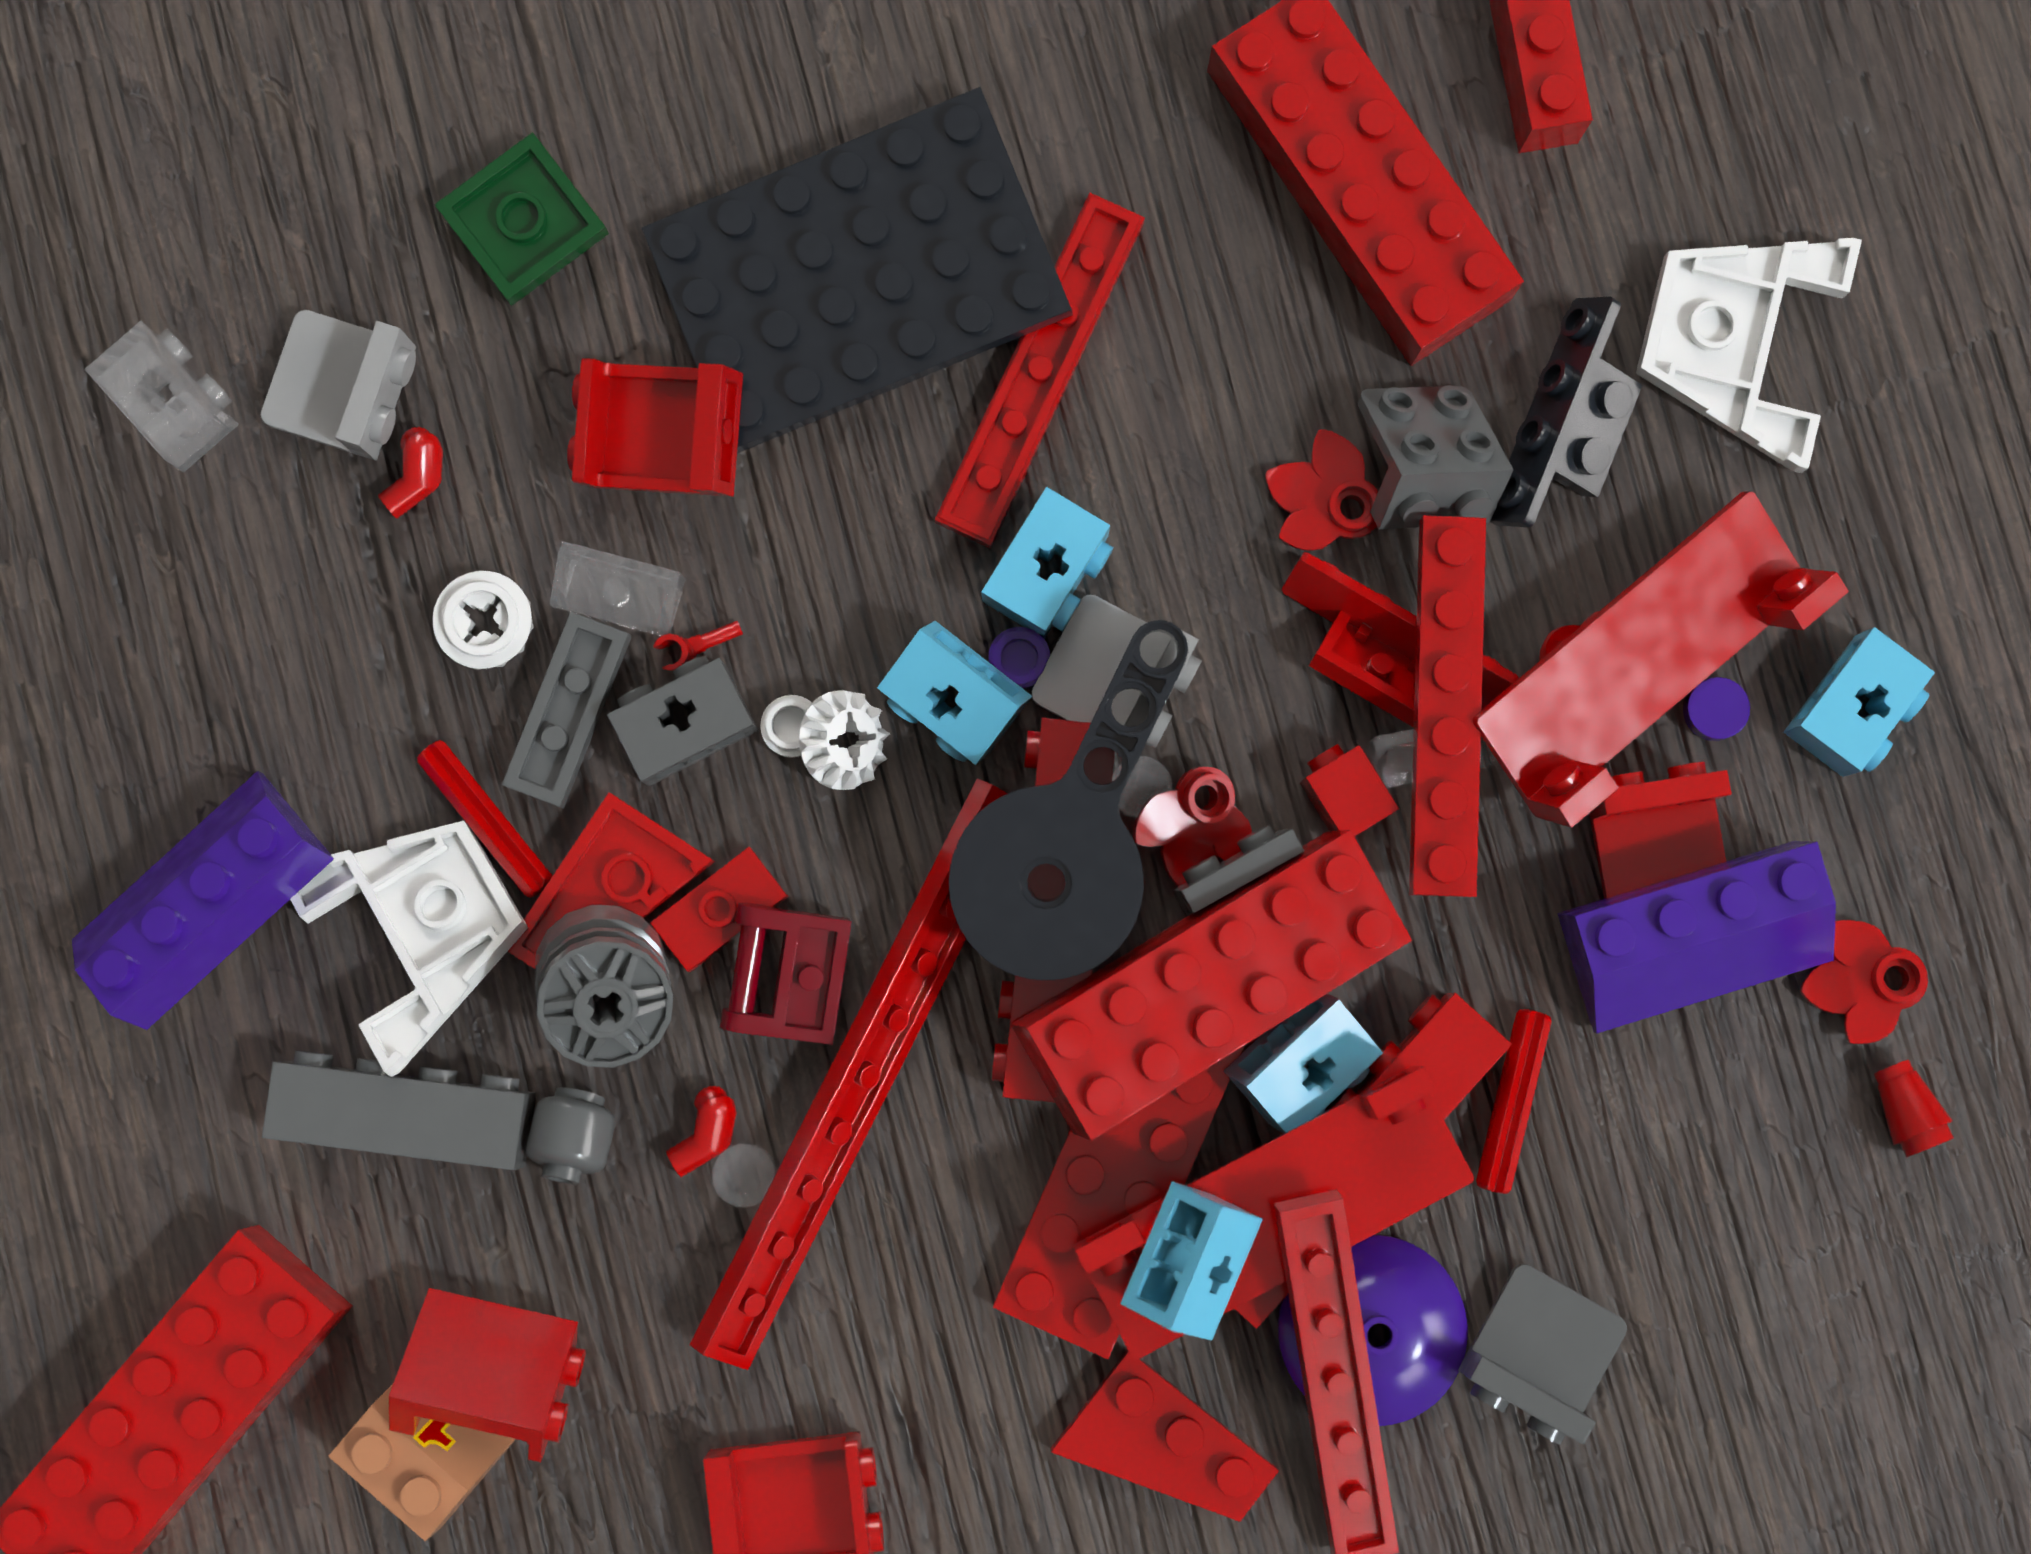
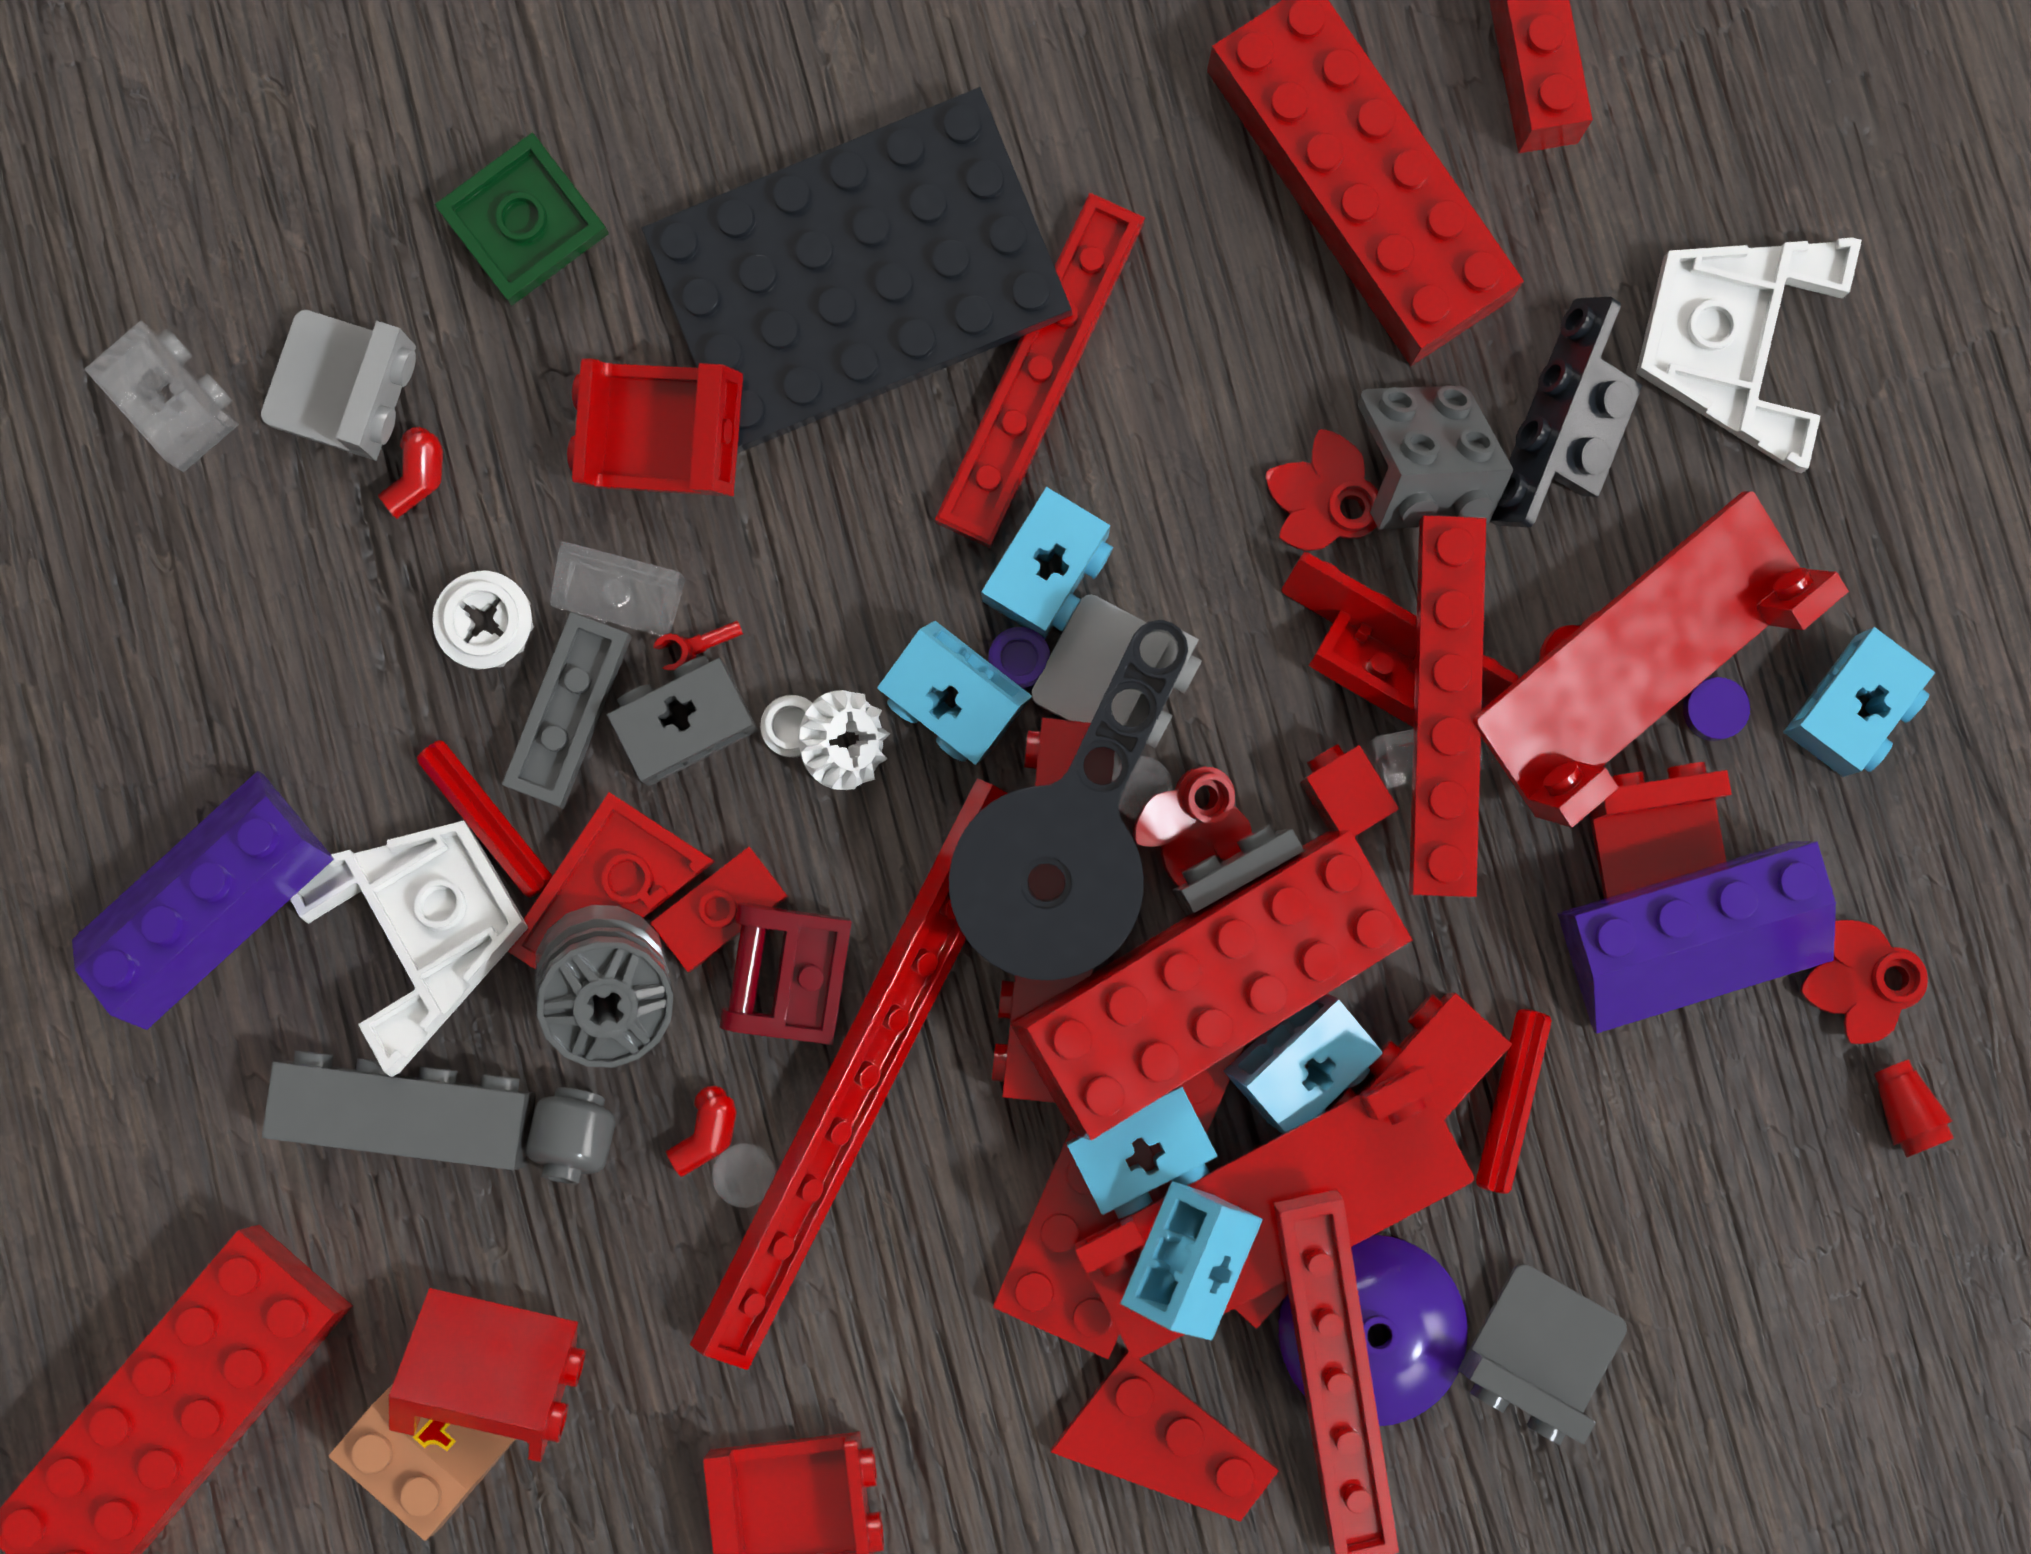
(1182, 1159): none -> medium azure brick

